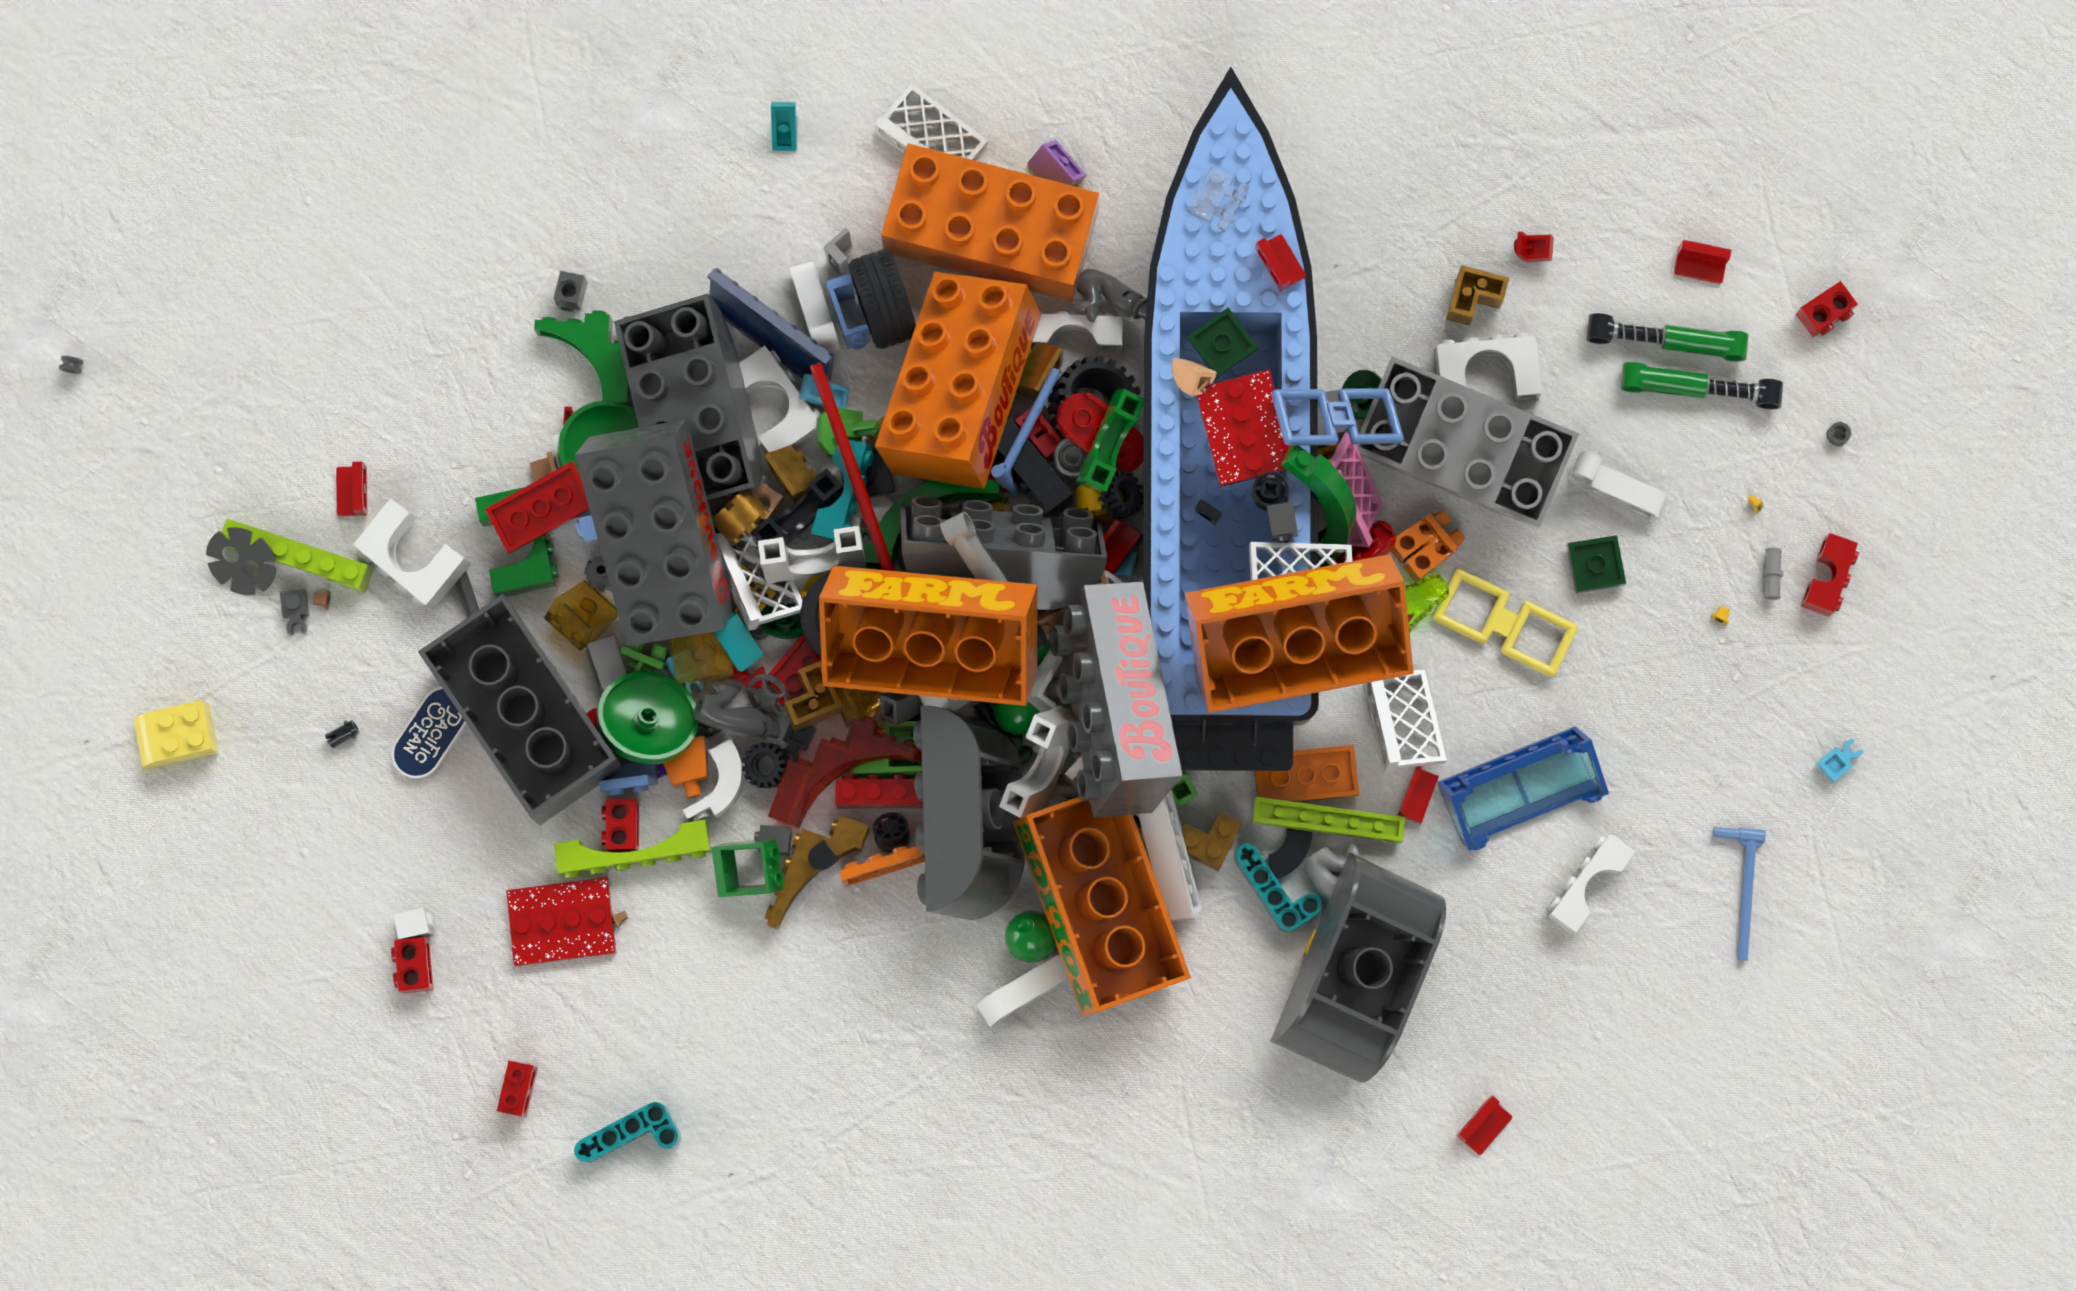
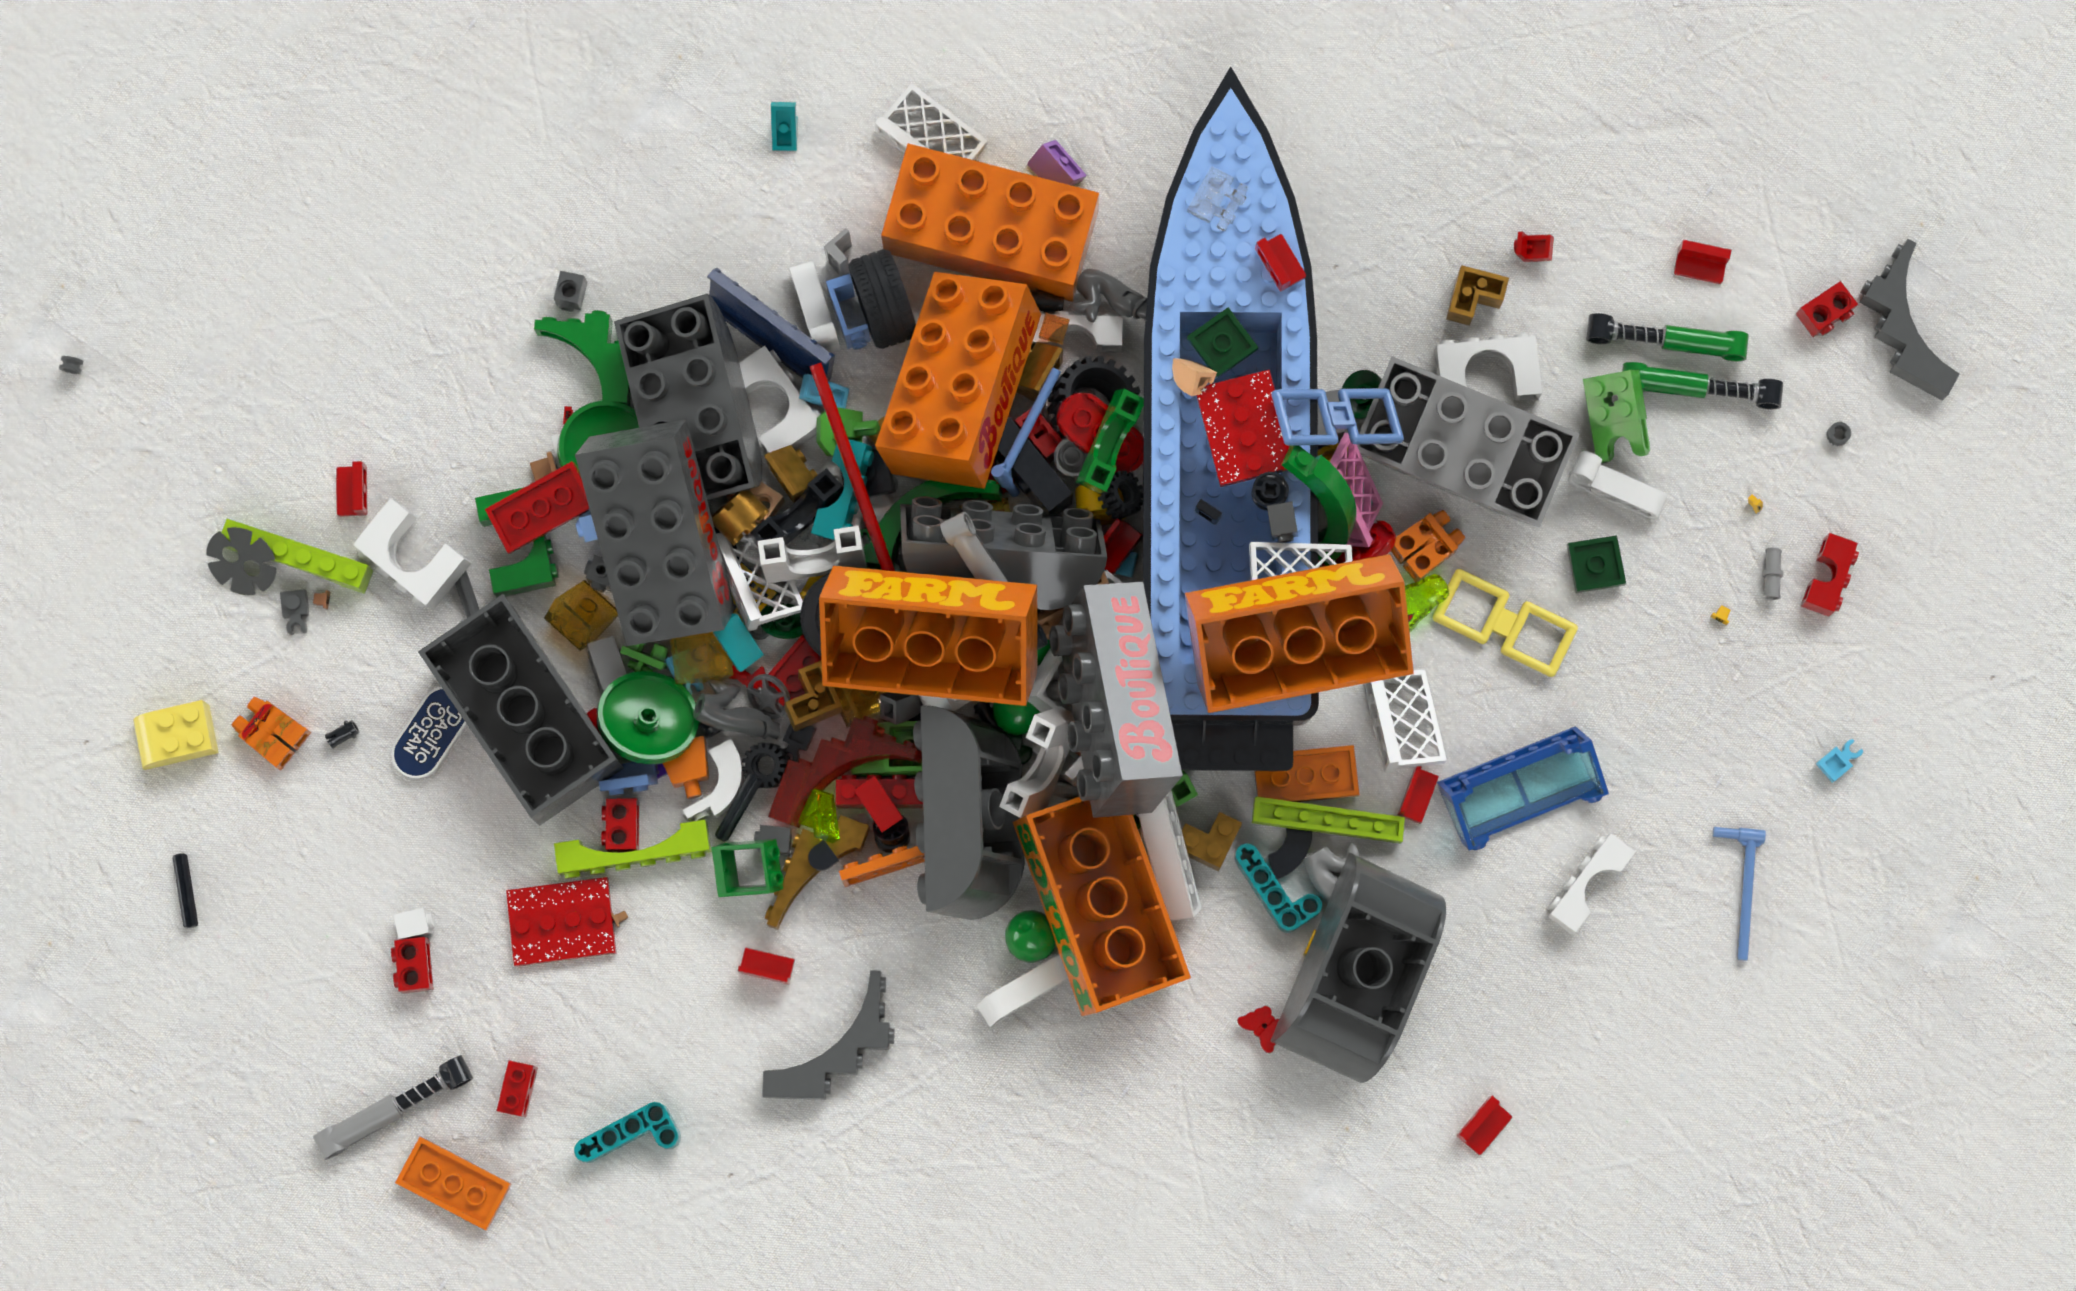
(185, 890): none -> black axle
(264, 727): none -> orange hips
(339, 1137): none -> piece
(453, 1183): none -> orange plate
(738, 807): none -> black axle
(766, 966): none -> red panel
(821, 816): none -> clear neon green slope
(866, 1032): none -> dark grey arch
(878, 803): none -> red tile
(1047, 302): none -> black cone
(1054, 328): none -> clear orange tile
(1253, 1022): none -> red animal
(1617, 419): none -> bright green brick
(1913, 358): none -> dark grey arch

